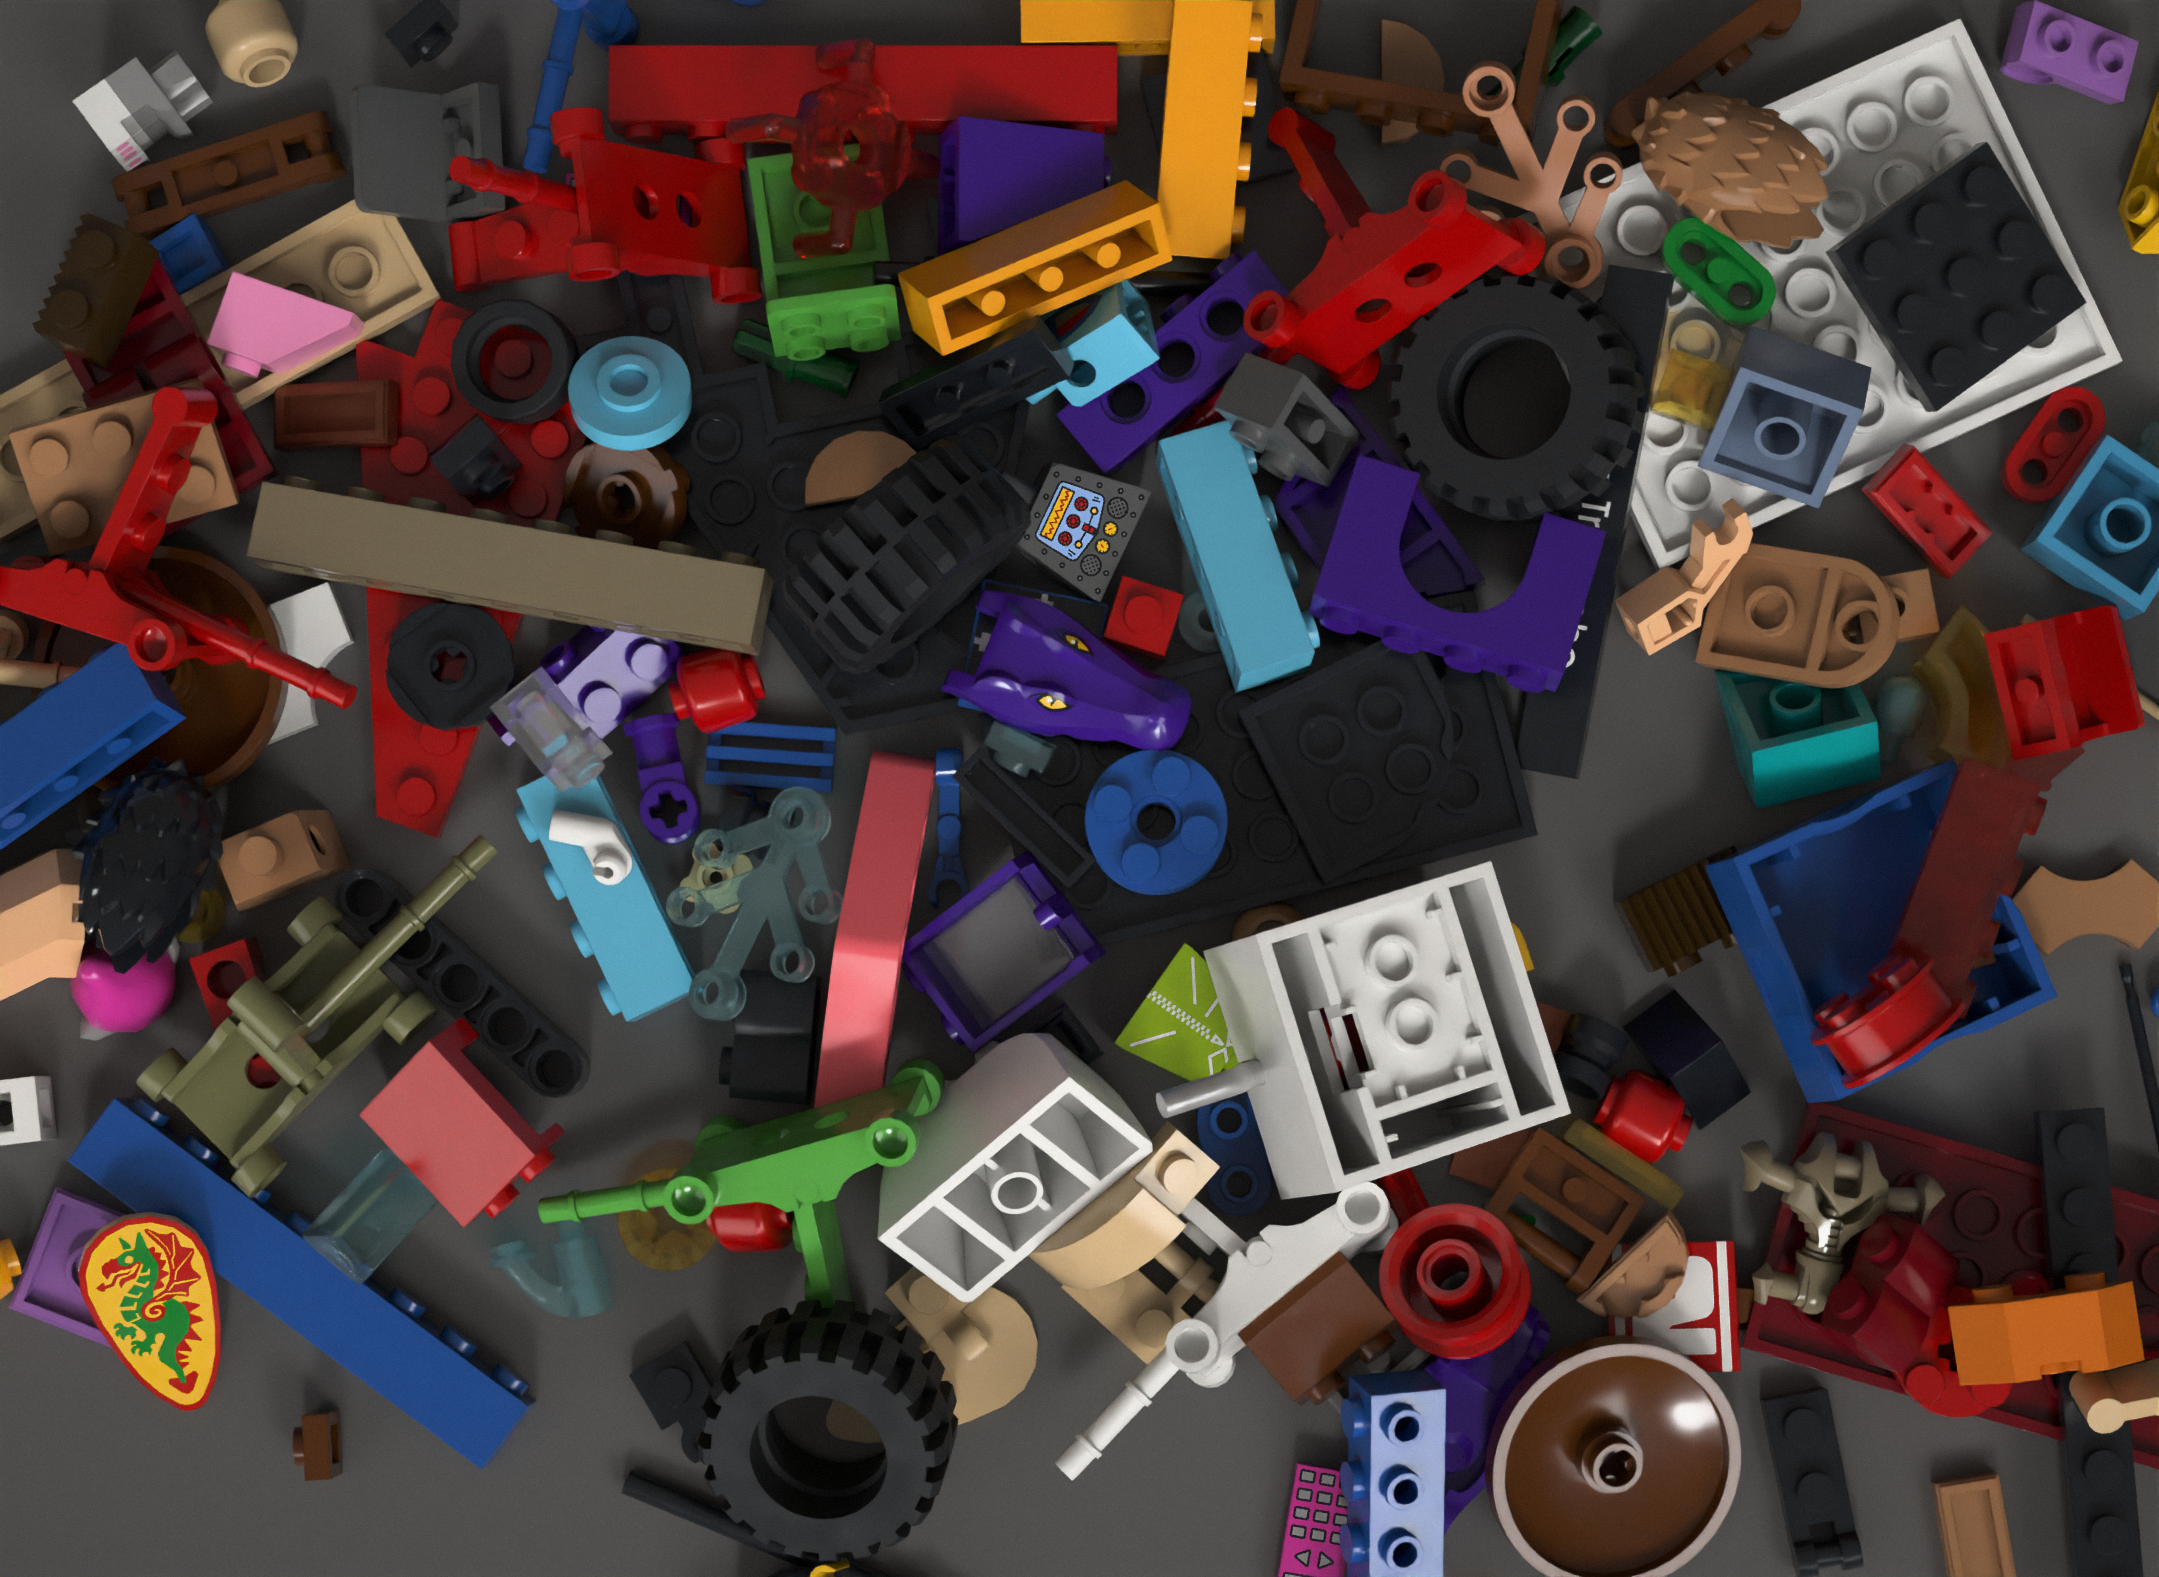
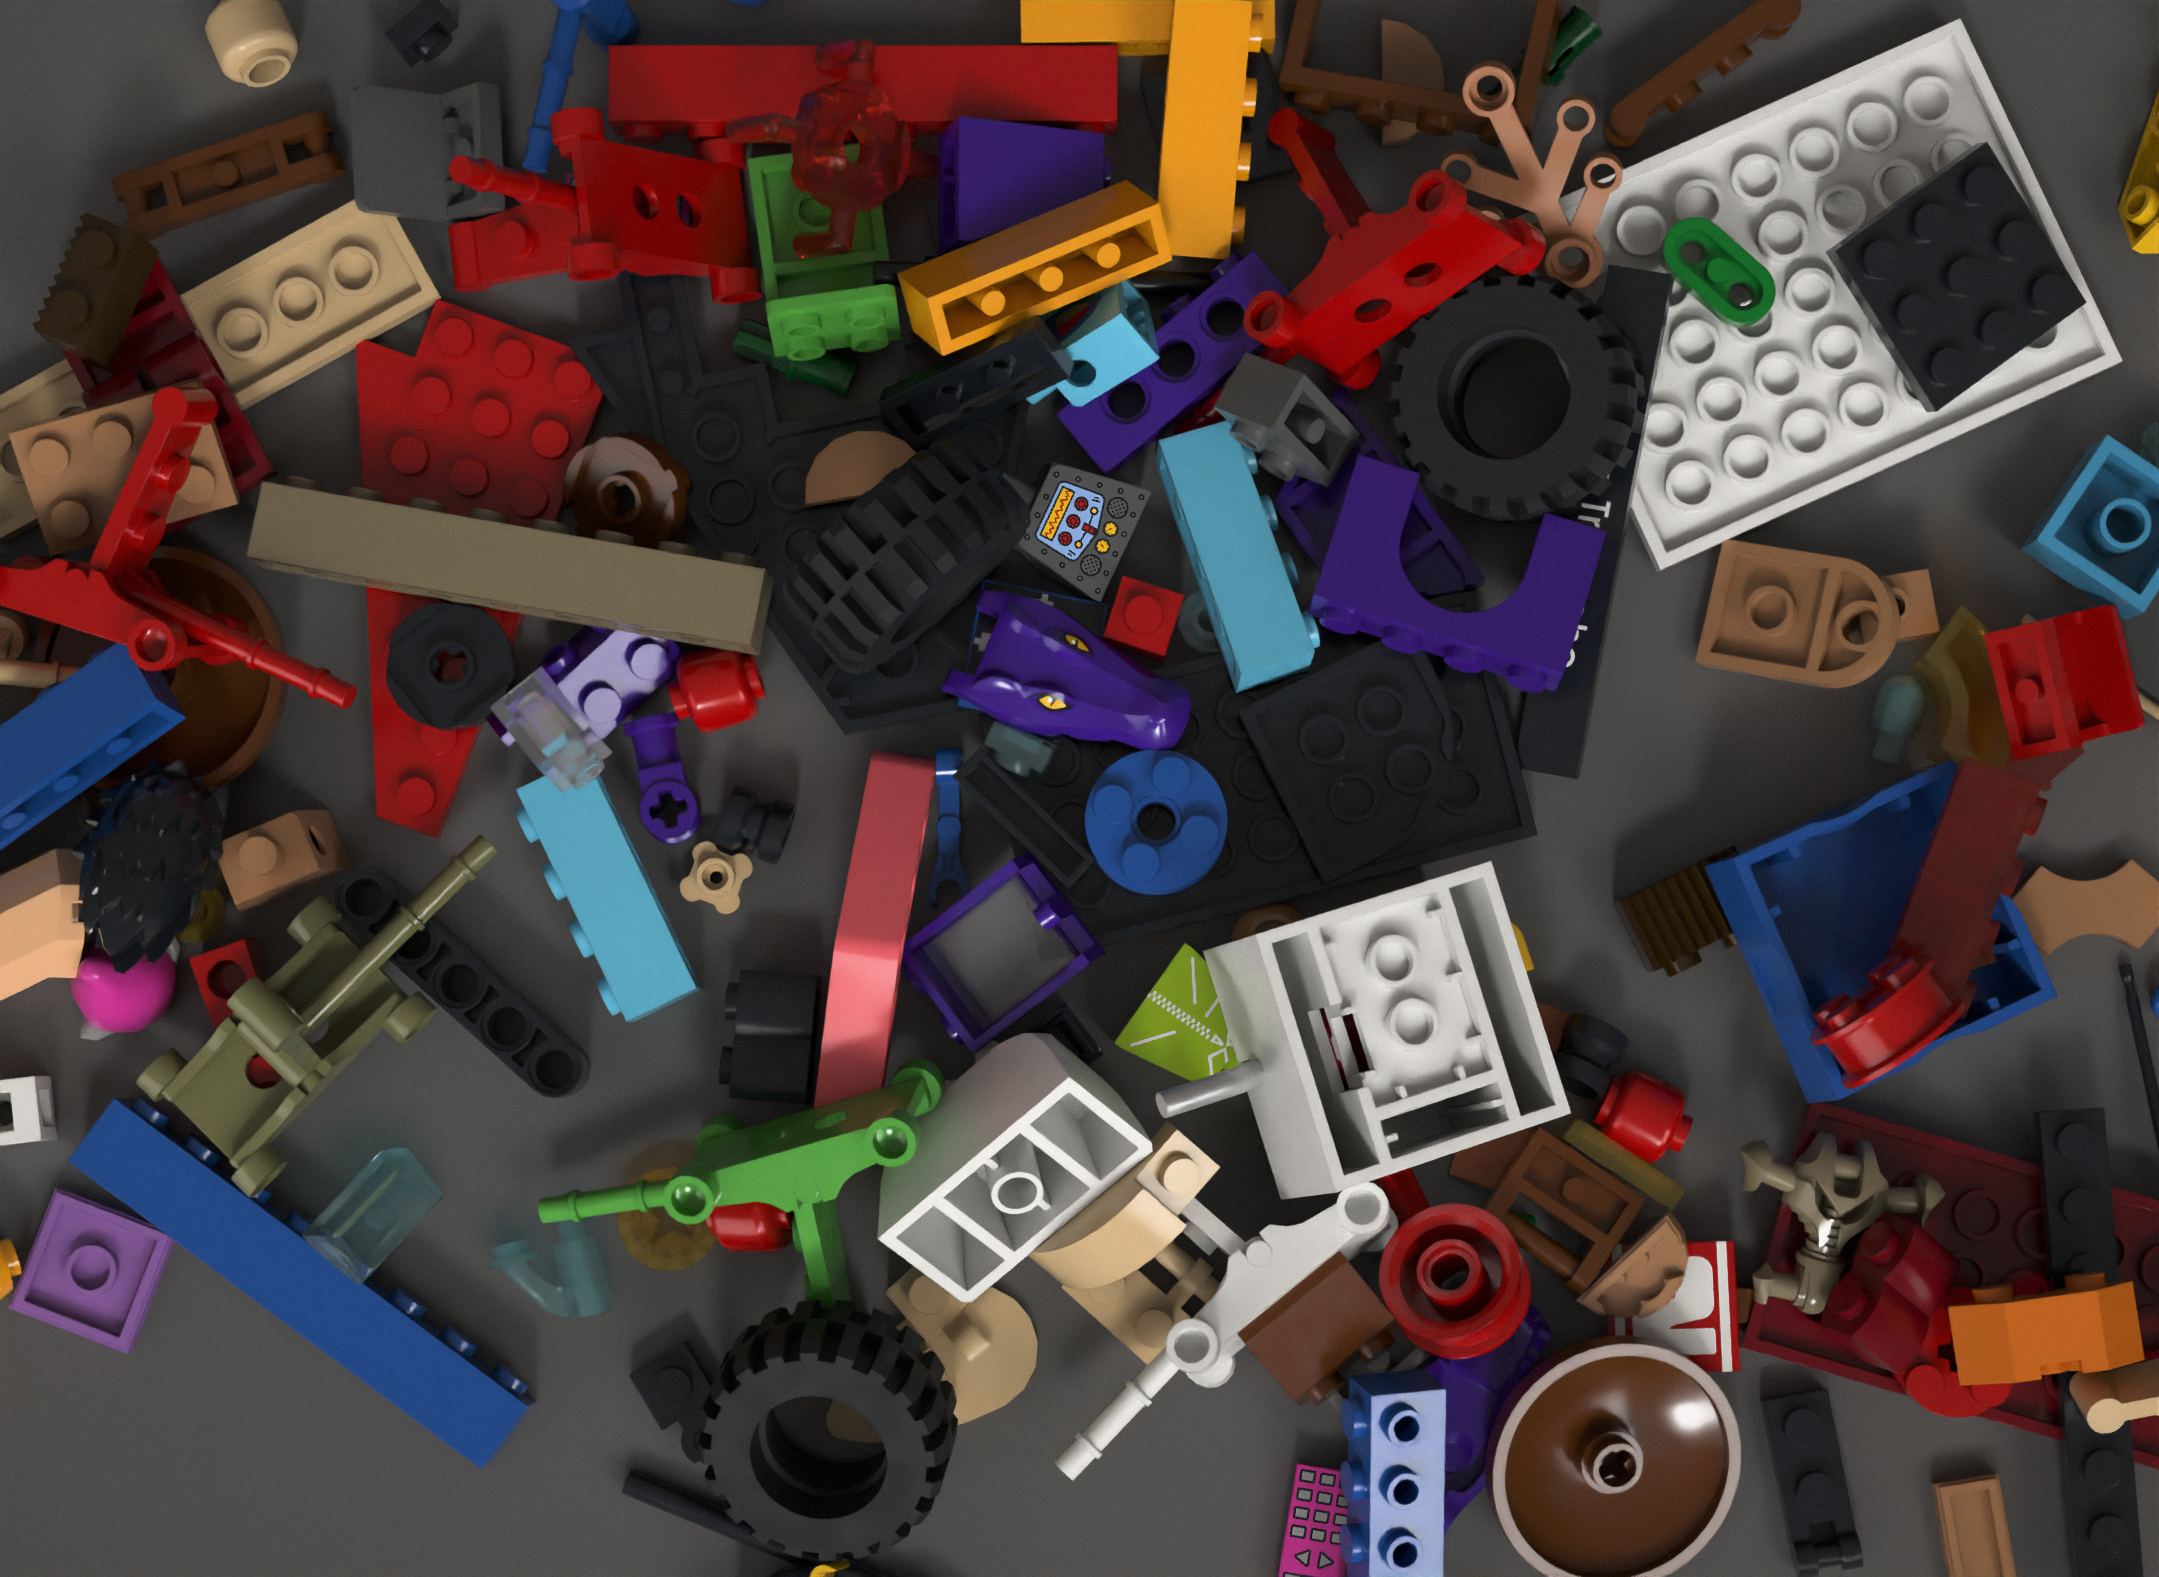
(141, 106): light grey hips -> none
(156, 1303): shield -> none
(190, 253): blue plate -> none
(275, 327): bright pink slope -> none
(315, 634): white tile -> none
(319, 1445): reddish brown plate -> none
(336, 415): copper tile -> none
(458, 1129): panel -> none
(472, 340): black tyre -> none
(476, 461): black plate -> none
(600, 841): white arm -> none
(630, 393): medium azure piece -> none
(763, 896): clear light blue plant -> none
(826, 760): blue tile -> none
(1234, 1152): blue plate -> none
(1674, 599): light nougat piece -> none
(1688, 1057): black slope -> none
(1691, 390): clear yellow plate -> none
(1733, 166): medium nougat head -> none
(1786, 417): sand blue slope -> none
(1798, 736): teal slope -> none
(1926, 510): red plate -> none
(2051, 447): red plate -> none
(2069, 51): medium lavender plate -> none

